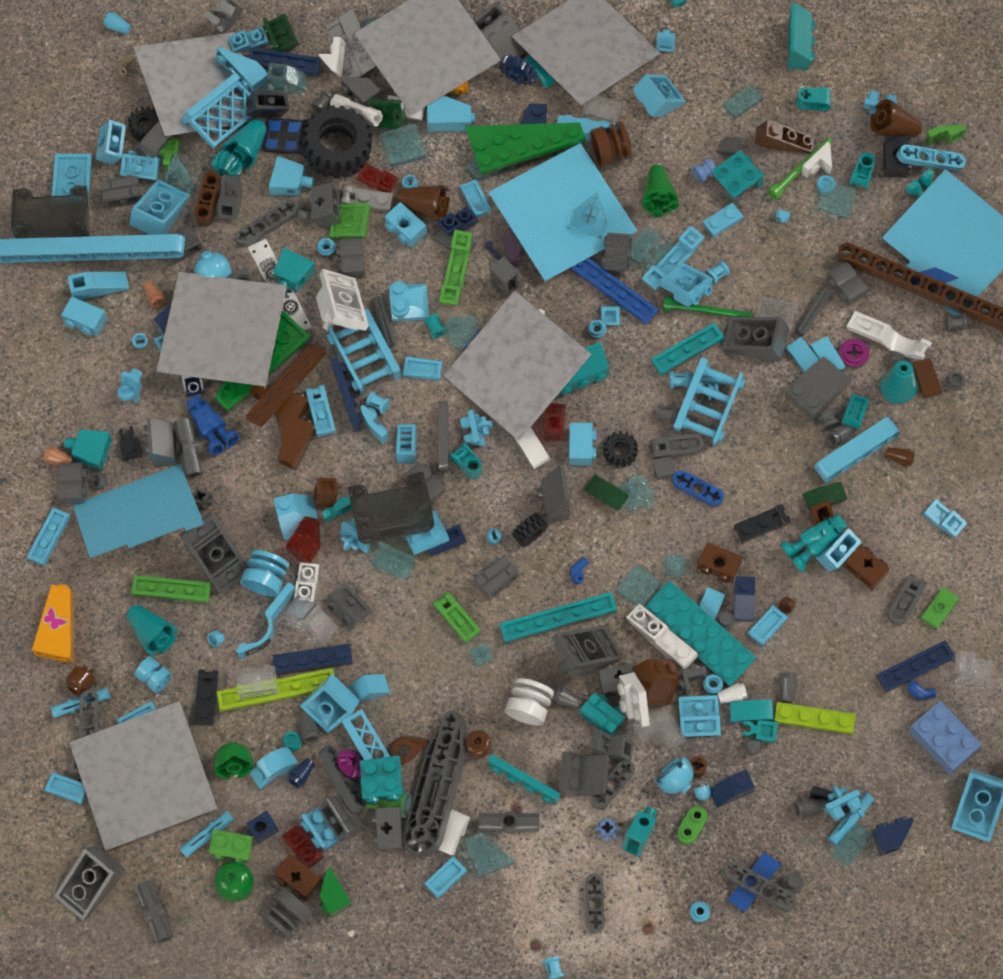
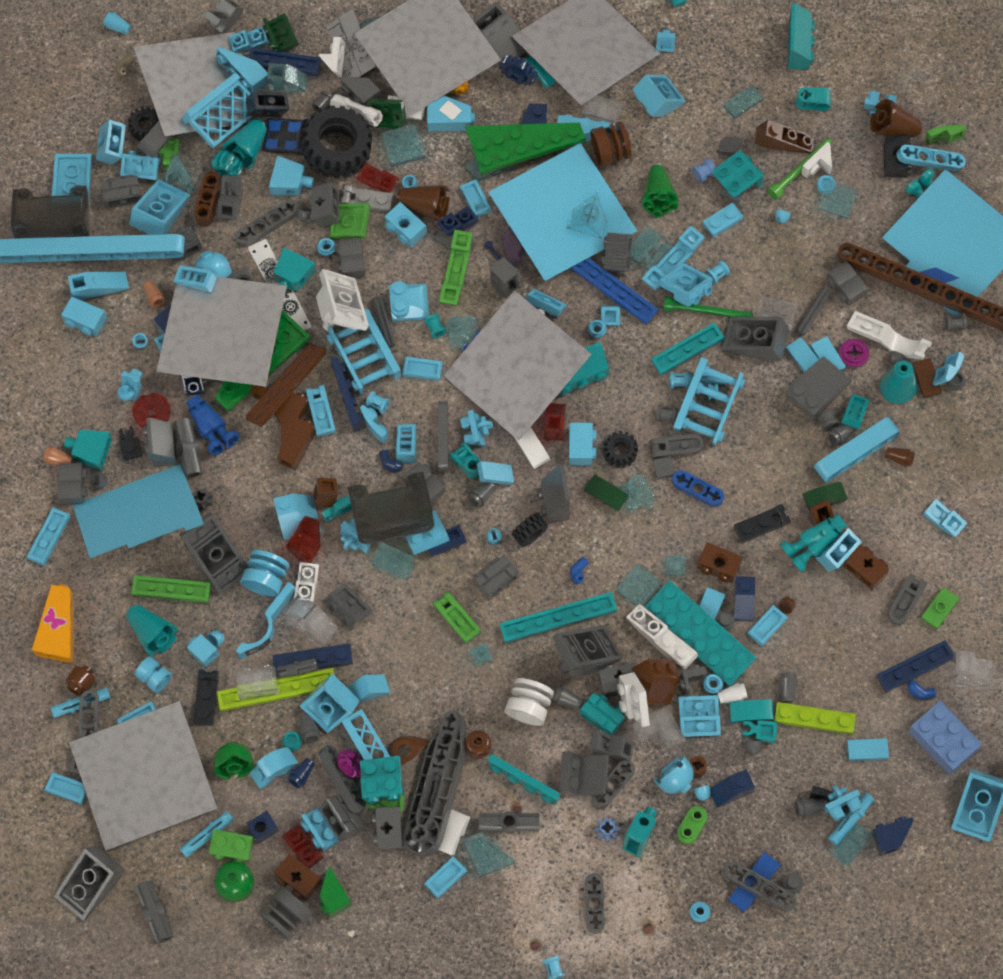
(147, 402): none -> clear red plate
(202, 650): none -> medium azure brick
(205, 284): none -> medium azure slope
(297, 668): none -> dark grey axle
(389, 464): none -> dark blue arm
(407, 800): clear light blue tile -> none
(450, 110): none -> white sticker
(481, 494): none -> dark grey cone
(495, 473): none -> medium azure tile
(551, 305): none -> medium azure plate
(862, 174): teal piece -> none
(867, 749): none -> medium azure tile
(950, 368): none -> medium azure slope

